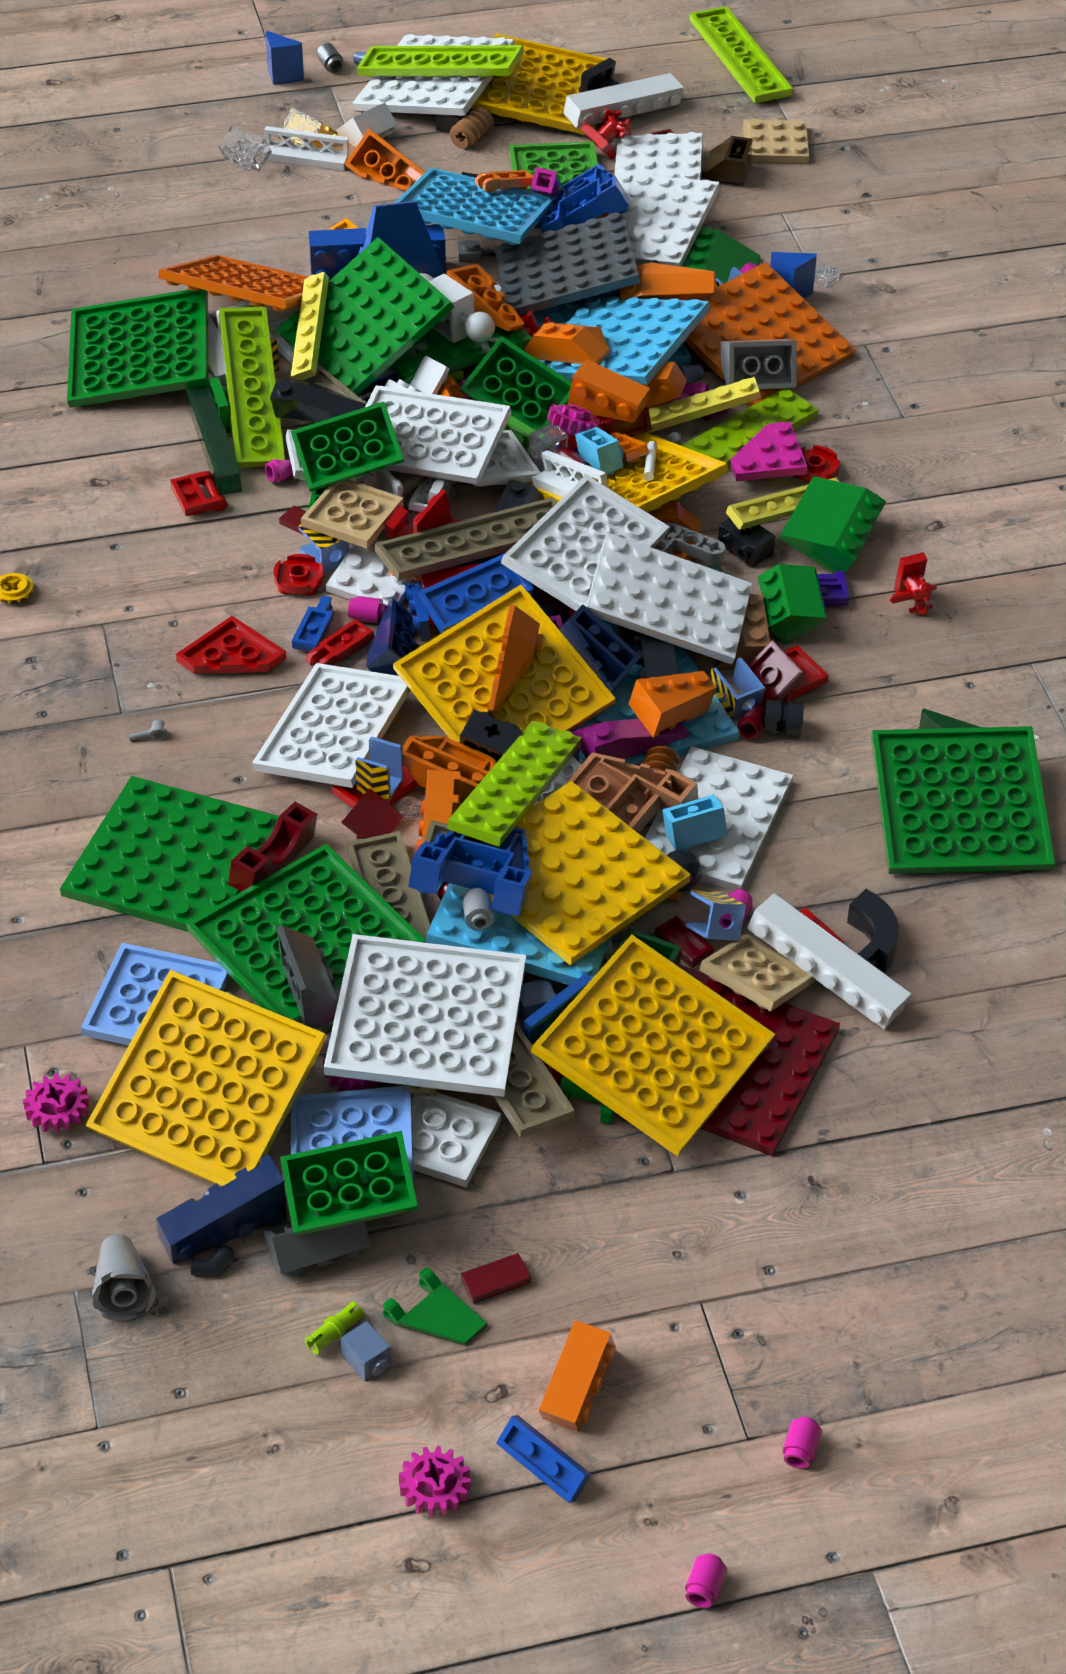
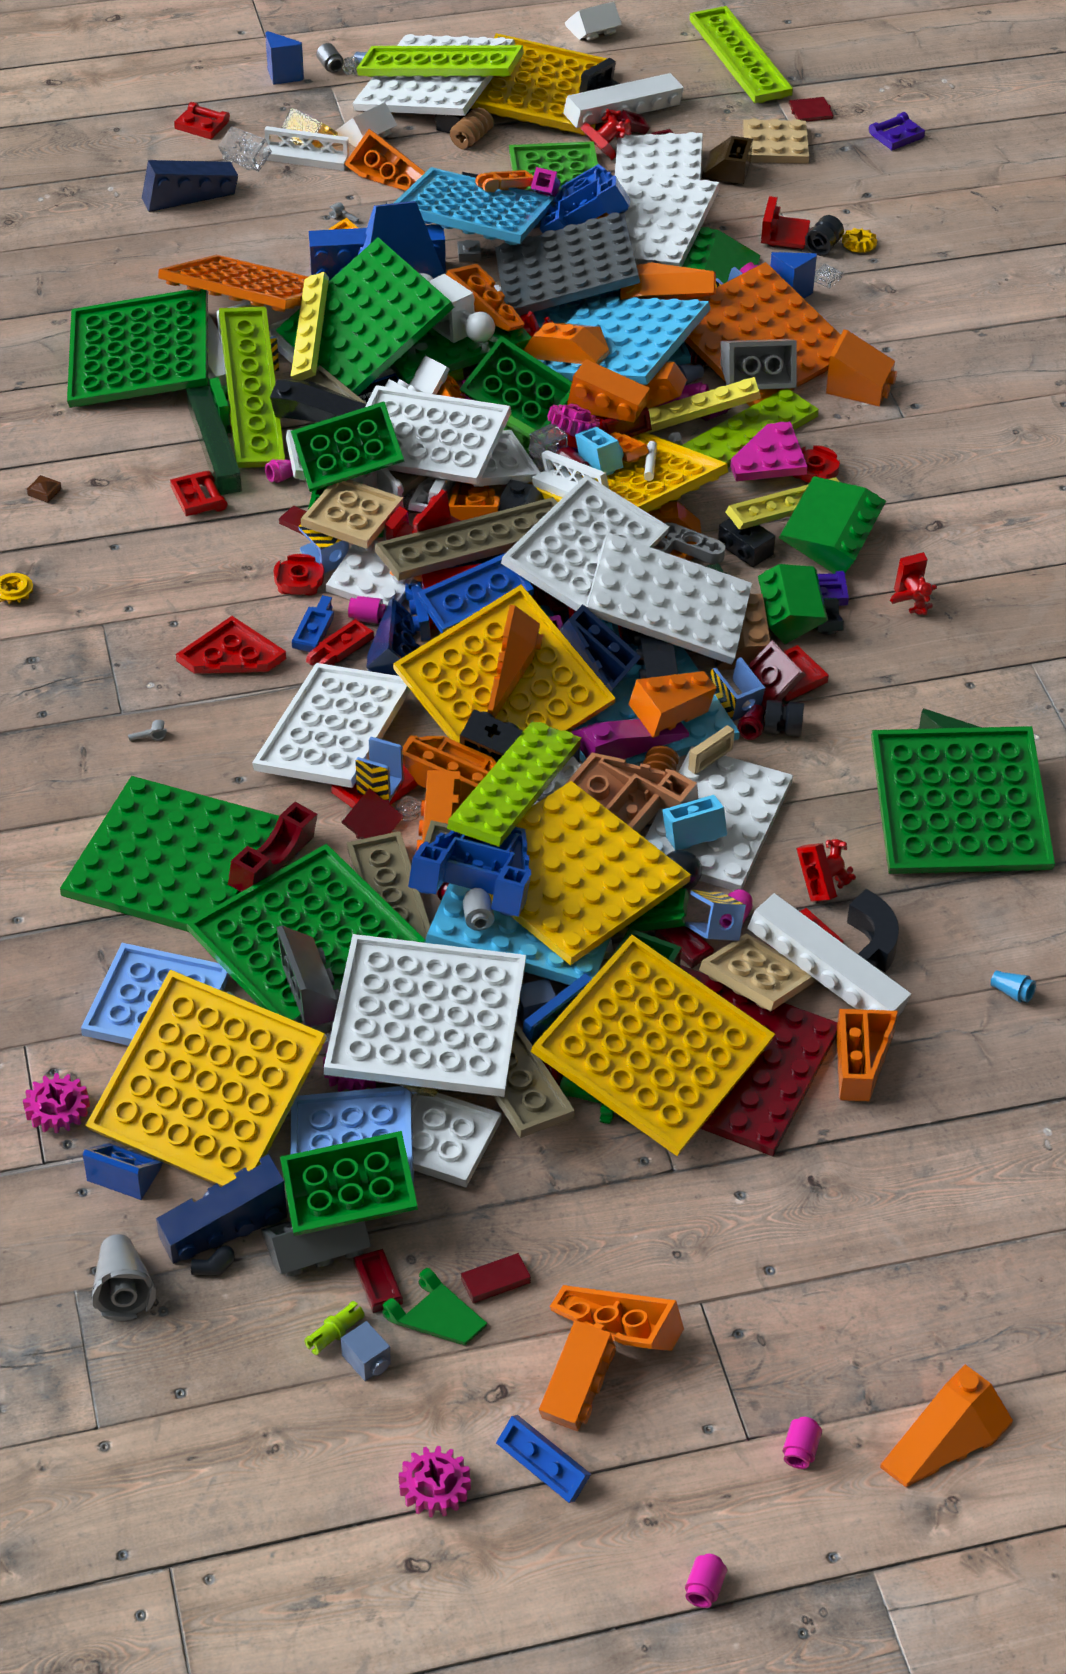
(44, 488): none -> reddish brown tile
(120, 1169): none -> blue slope
(186, 182): none -> dark blue wedge
(200, 125): none -> red plate
(339, 210): none -> light grey hand
(350, 65): none -> clear plate
(377, 1279): none -> dark red tile
(472, 501): none -> orange wedge
(594, 21): none -> white slope
(628, 1317): none -> orange wedge
(637, 123): none -> dark red bracket
(666, 914): none -> green plate
(711, 749): none -> tan tile
(782, 230): none -> red bracket
(811, 109): none -> dark red piece
(820, 869): none -> red piece
(824, 235): none -> black wheel
(835, 621): none -> black bracket
(851, 242): none -> yellow gear
(859, 371): none -> orange slope
(861, 1050): none -> orange wedge
(899, 136): none -> dark purple plate
(955, 1423): none -> orange wedge
(1014, 985): none -> dark azure cone

